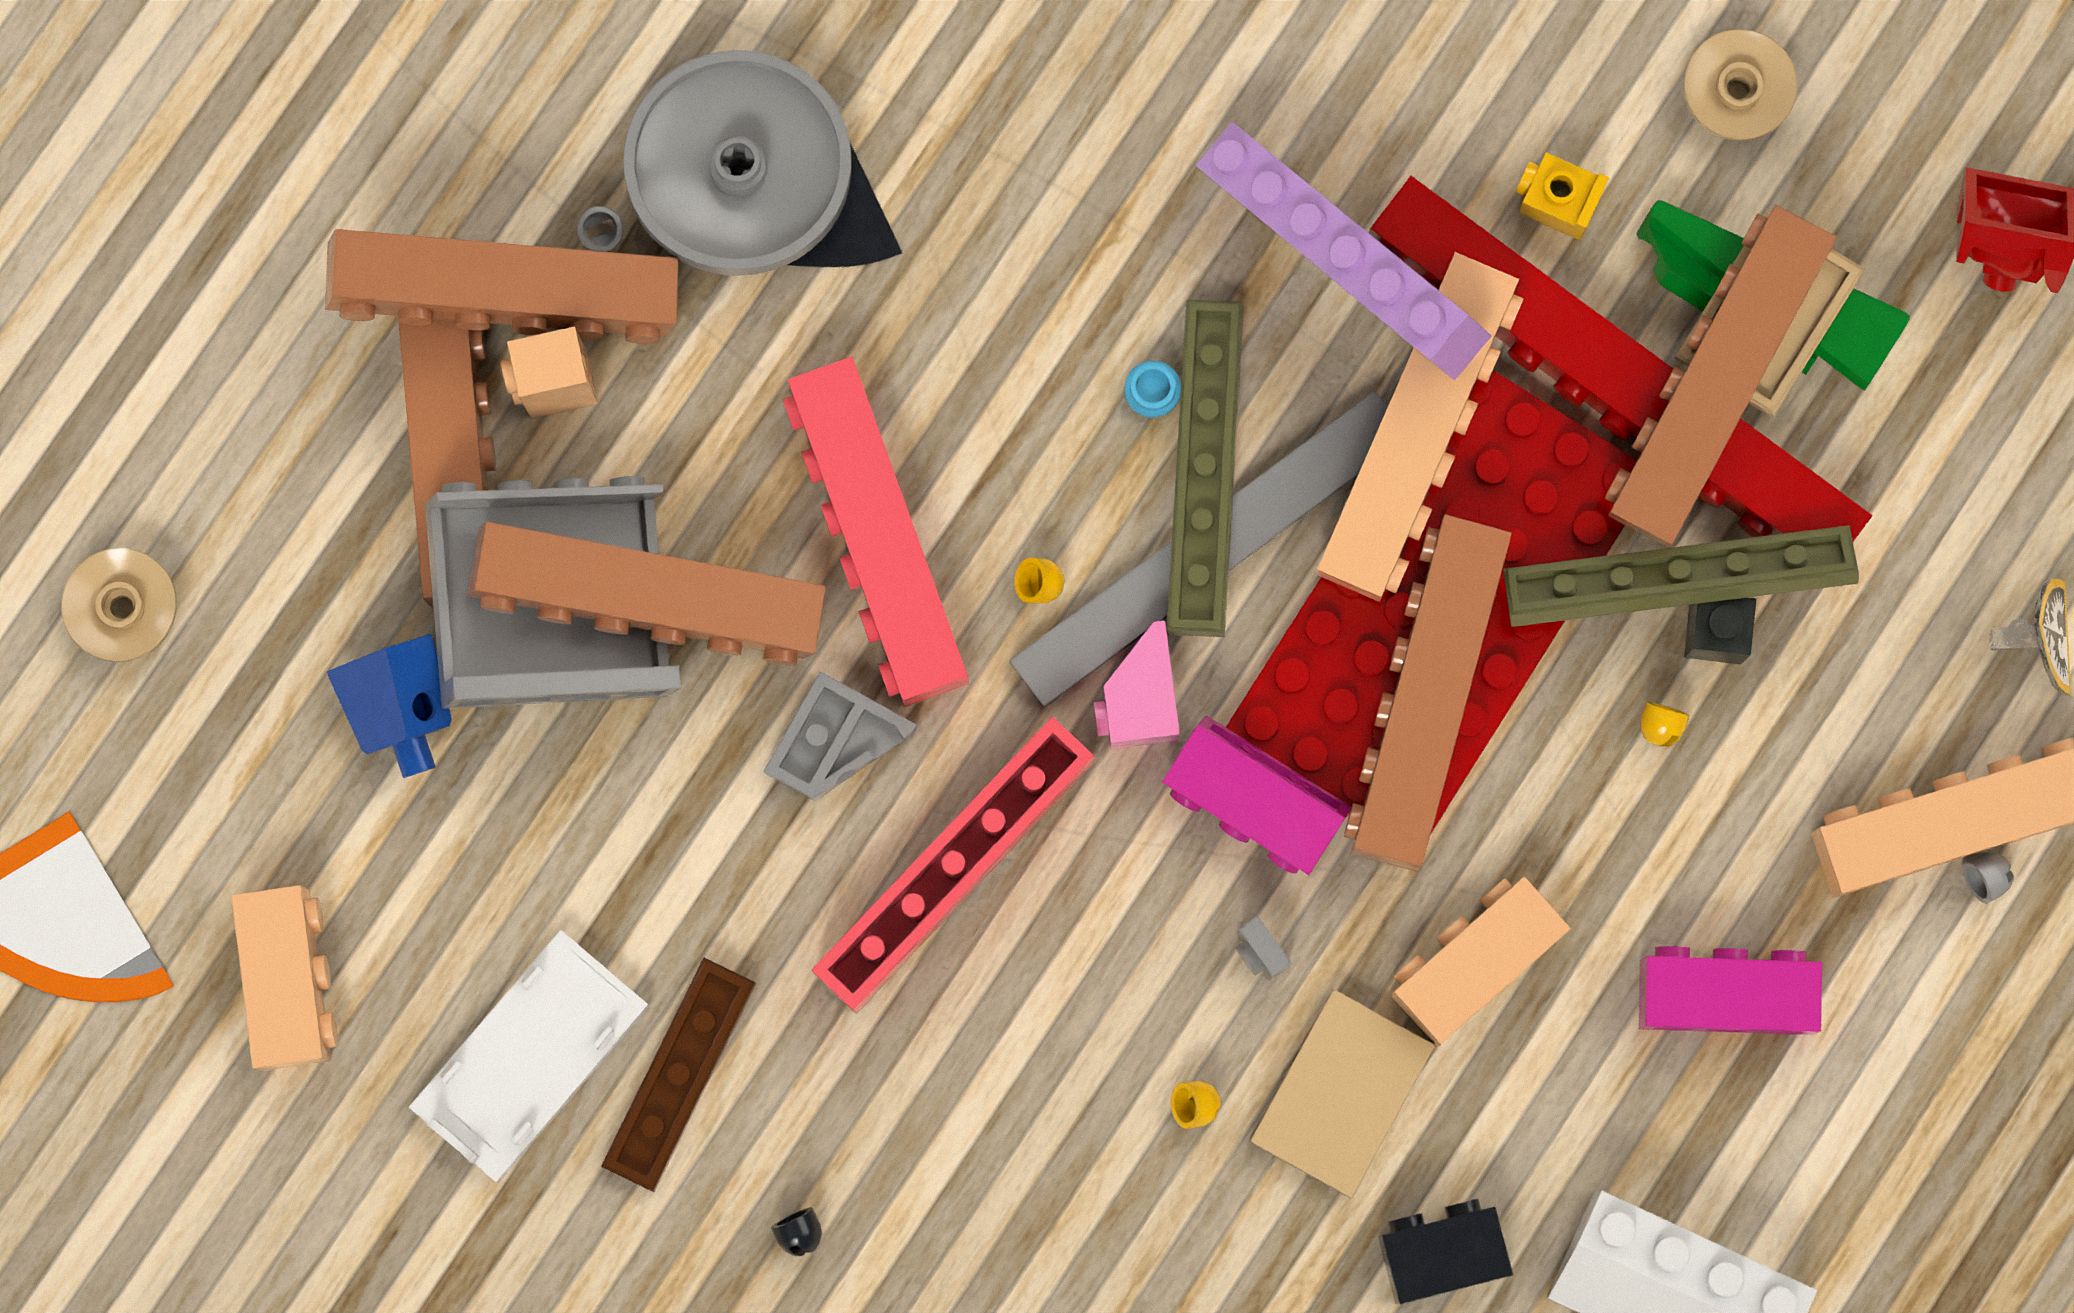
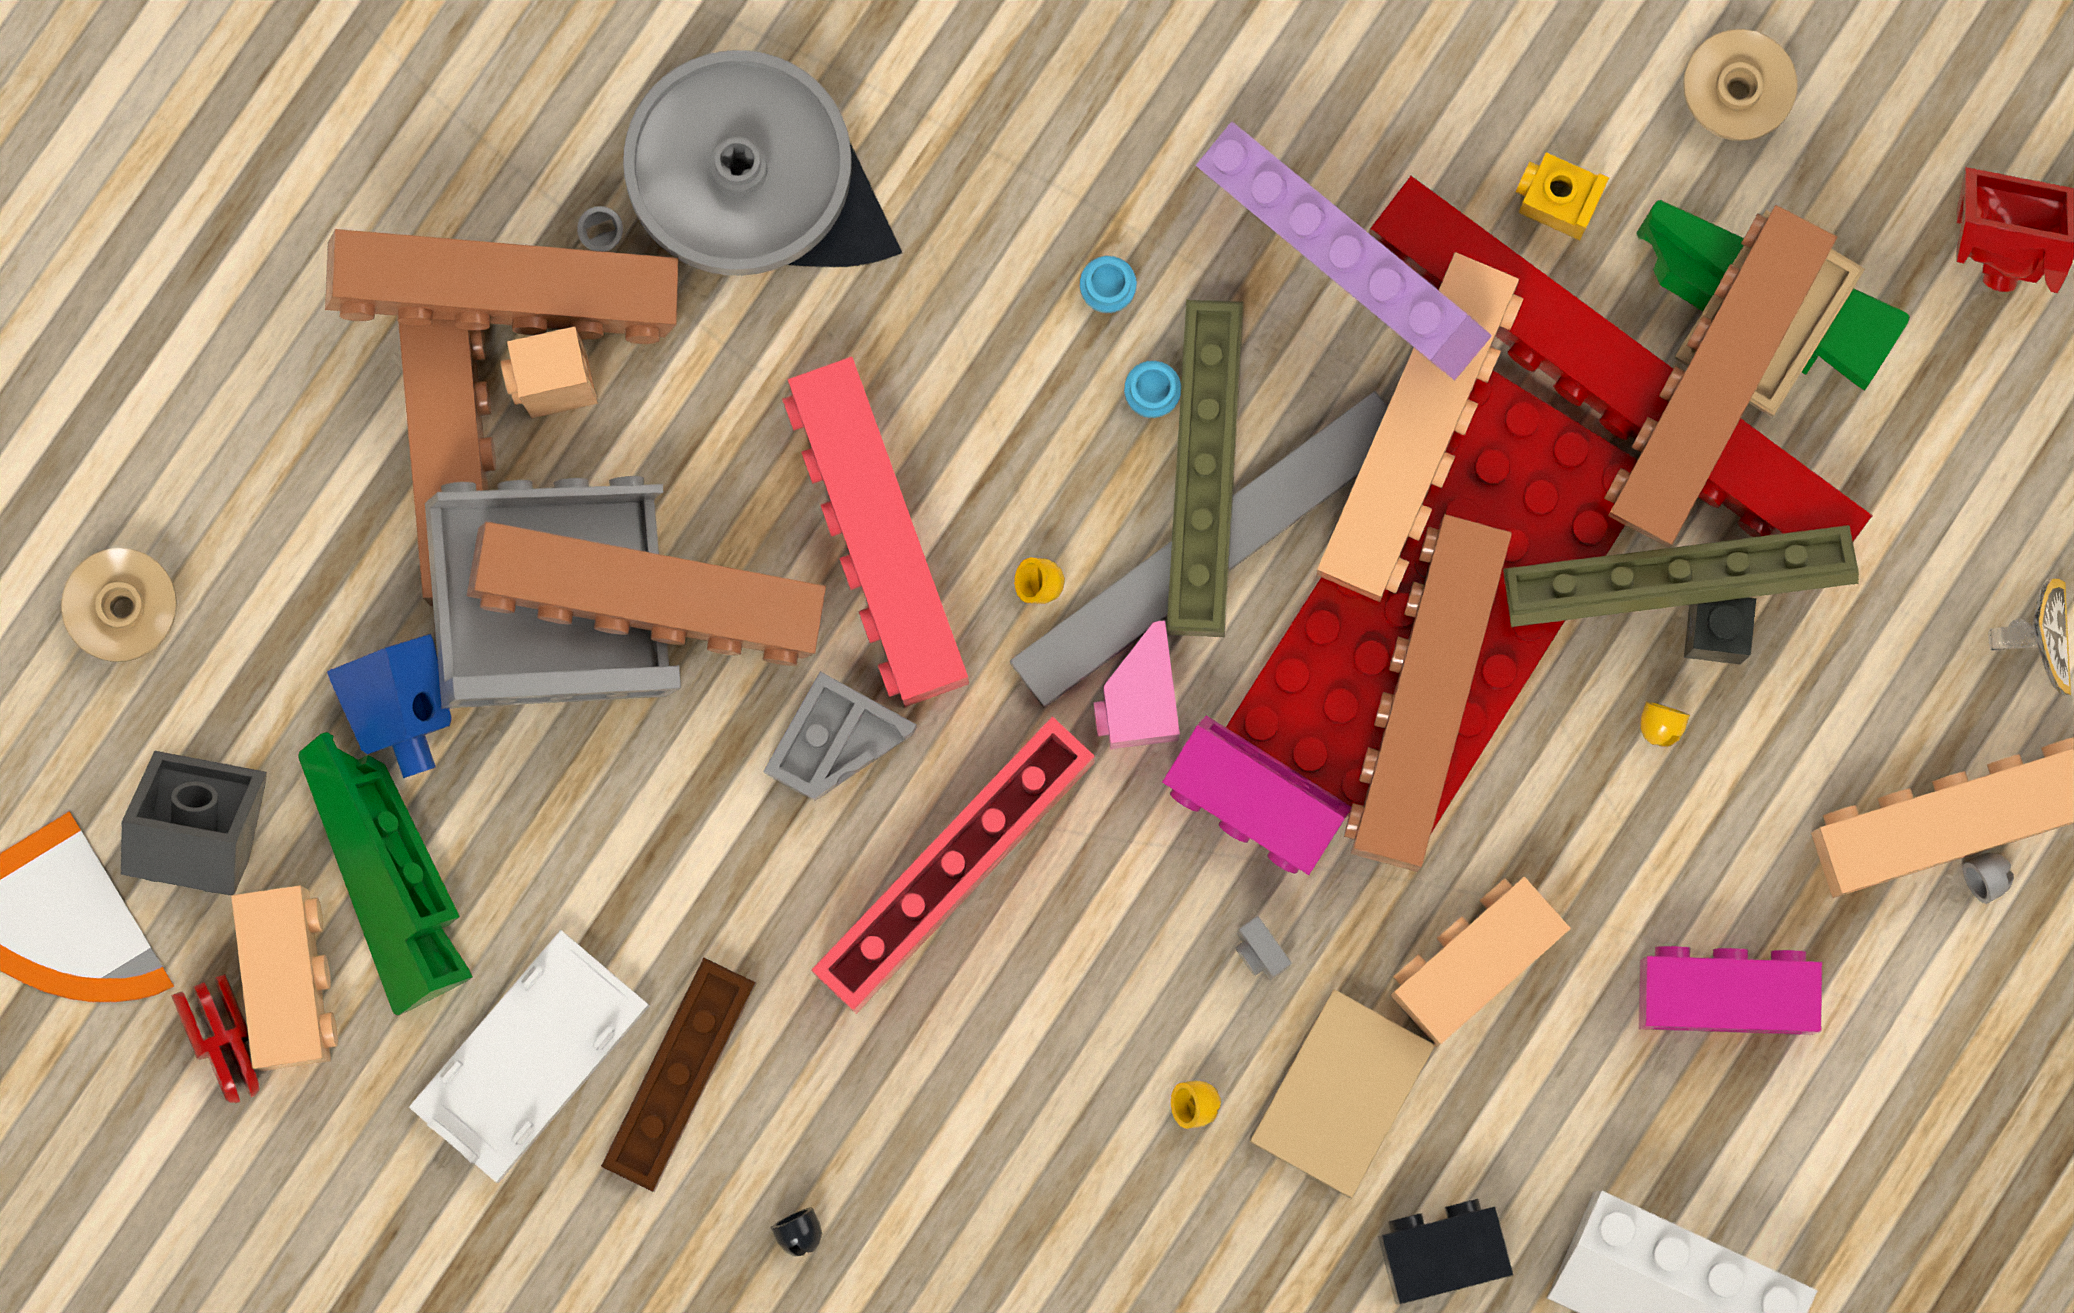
(192, 823): none -> dark grey slope
(221, 1040): none -> red arm
(386, 874): none -> green wedge
(1108, 284): none -> medium azure plate

